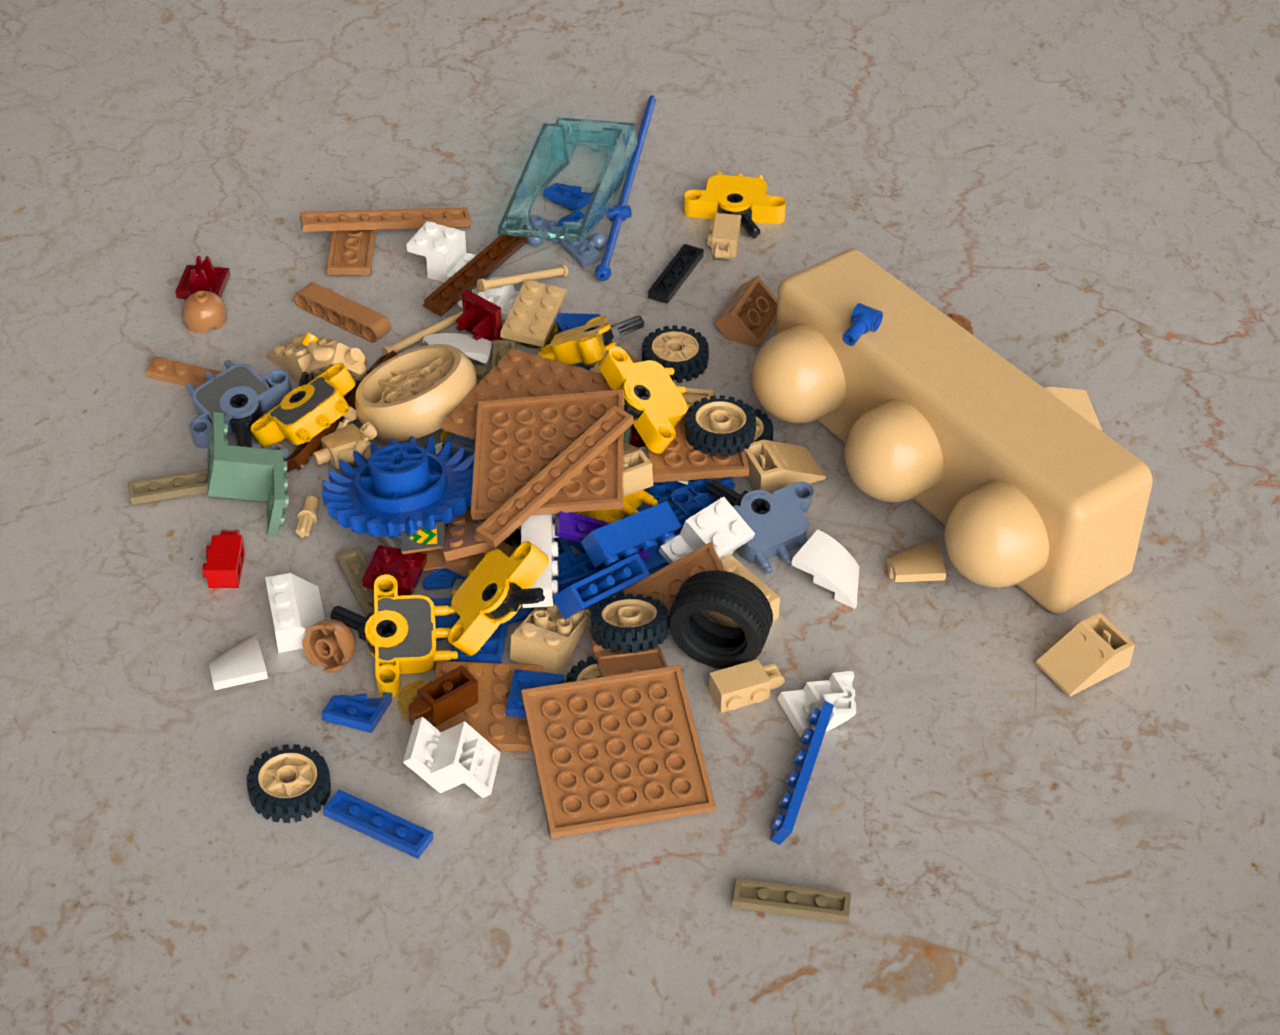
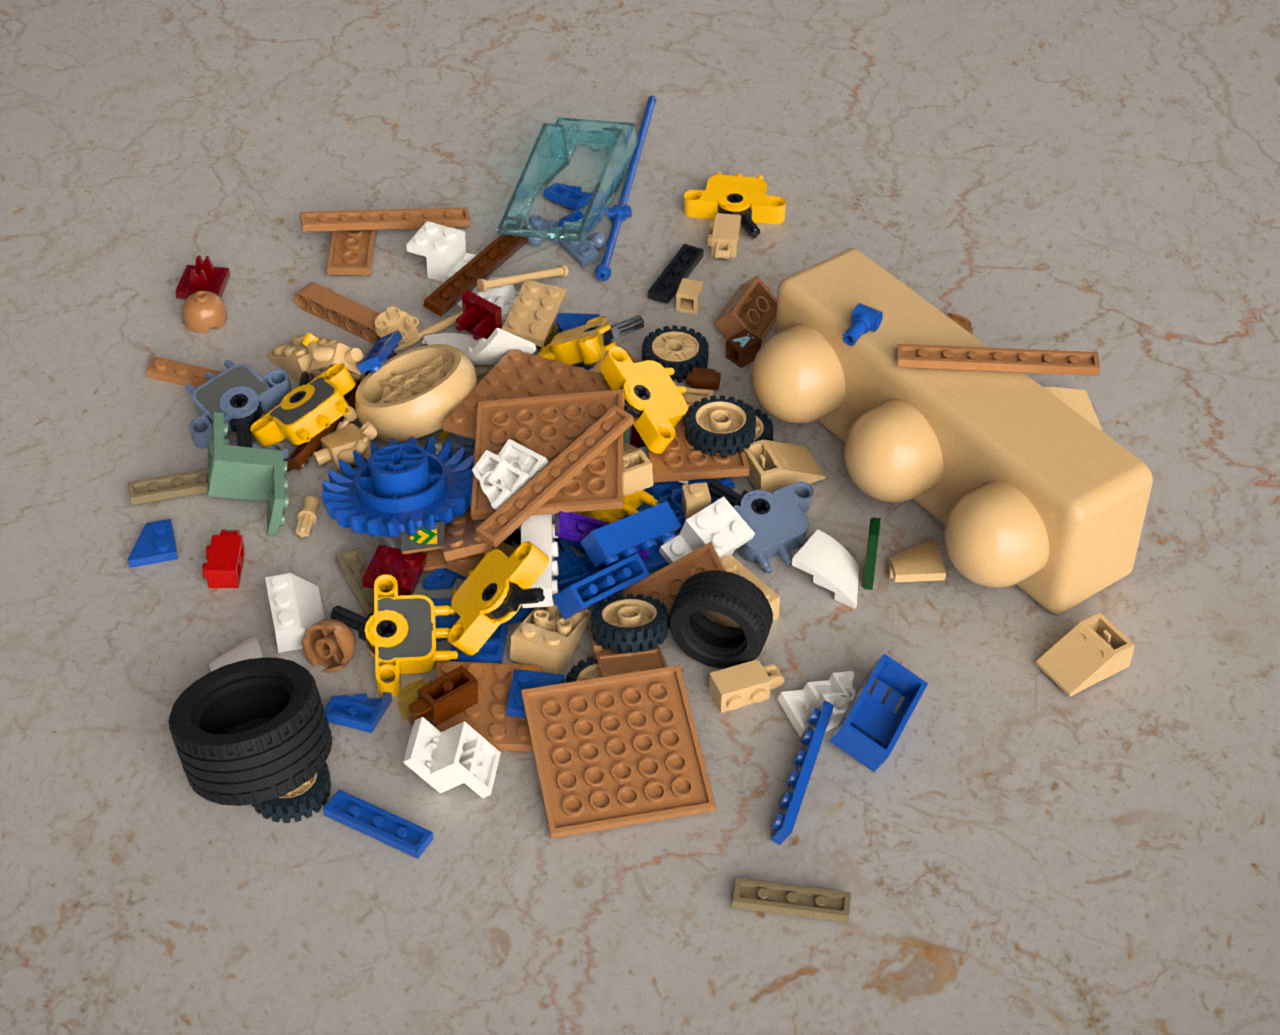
(154, 544): none -> blue wing
(251, 731): none -> black tyre
(379, 352): none -> blue plate
(394, 320): none -> tan dish
(491, 350): none -> white slope
(507, 472): none -> white slope
(689, 296): none -> tan brick
(695, 498): none -> tan brick
(704, 378): none -> reddish brown brick
(742, 348): none -> reddish brown brick
(871, 553): none -> dark green tile
(877, 719): none -> blue piece
(998, 359): none -> medium nougat plate

